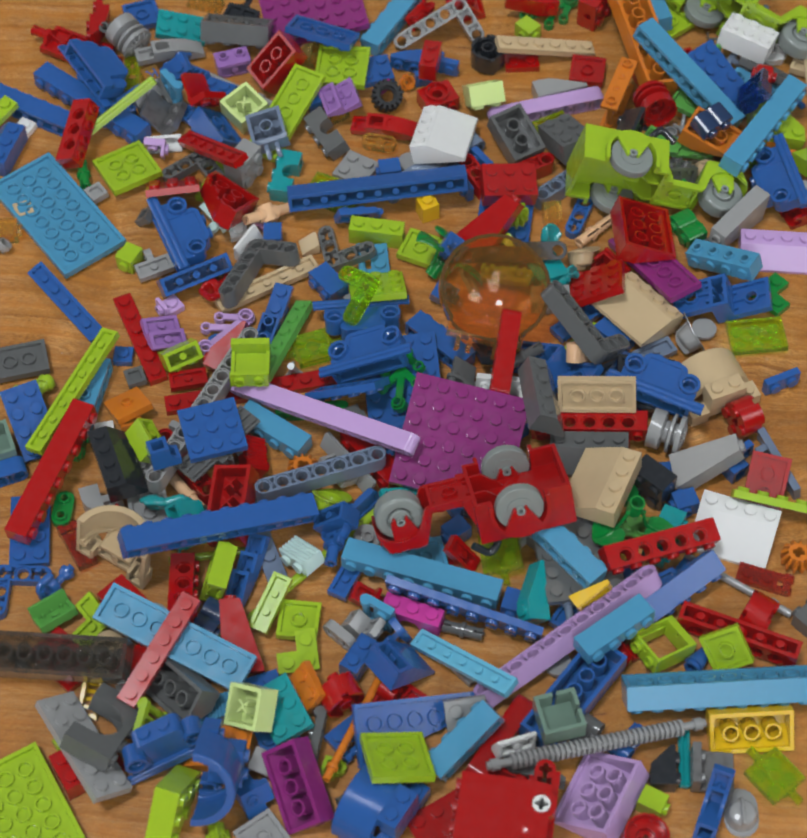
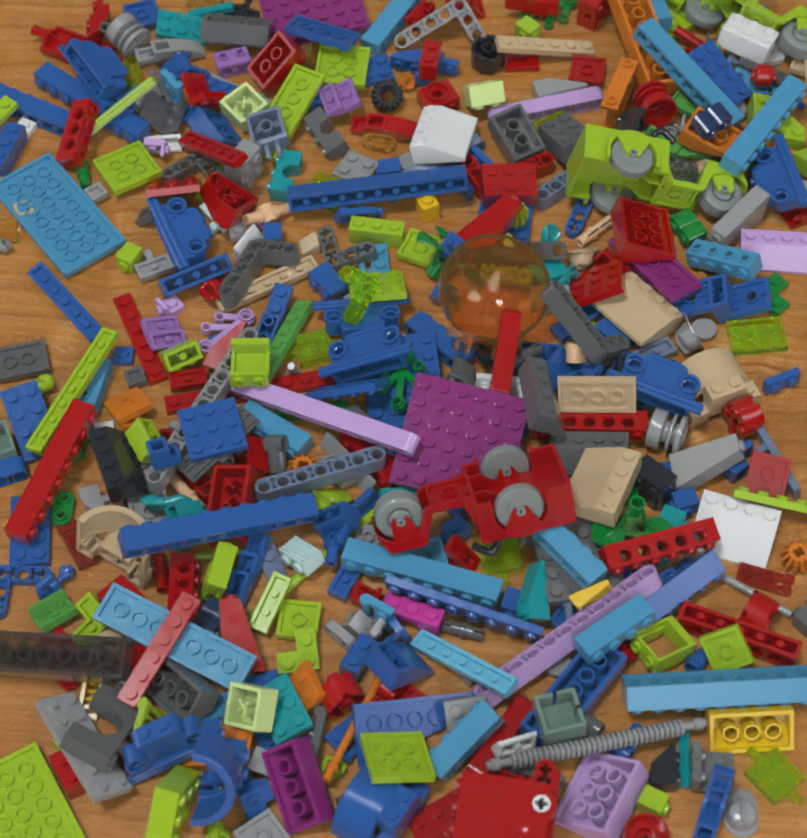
(161, 573): none -> red pin
(213, 9): none -> teal axle
(276, 447): none -> dark grey piece
(551, 212): clear yellow brick -> none
(688, 37): none -> red pin
(754, 92): clear blue plate -> none

